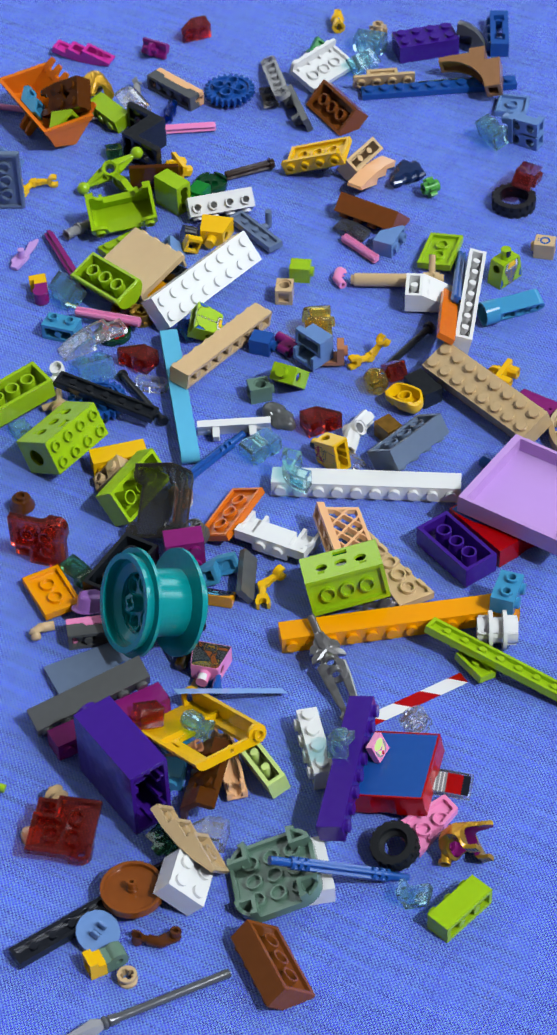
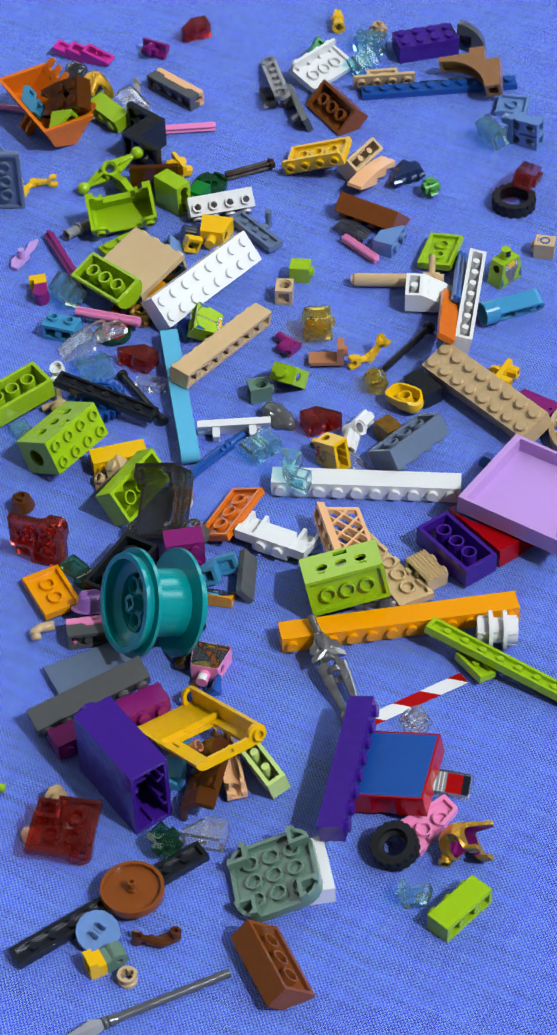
(76, 68): none -> clear smoke hair
(113, 151): clear green slope -> none
(148, 714): clear red brick -> none
(170, 111): clear blue pin -> none
(183, 882): white brick -> none
(194, 844): tan slope -> none
(197, 723): clear light blue animal -> none
(229, 90): blue gear -> none
(229, 690): light blue sticker -> none
(262, 343): blue brick -> none
(262, 597): yellow piece -> none
(313, 346): medium blue plate -> none
(314, 746): white brick -> none
(337, 277): bright pink arm -> none
(337, 868): blue axle -> none
(338, 742): clear light blue bracket -> none
(377, 747): bright pink tile -> none
(395, 370): clear red brick -> none
(427, 569): none -> tan brick
(500, 46): blue brick -> none
(507, 592): dark azure brick -> none

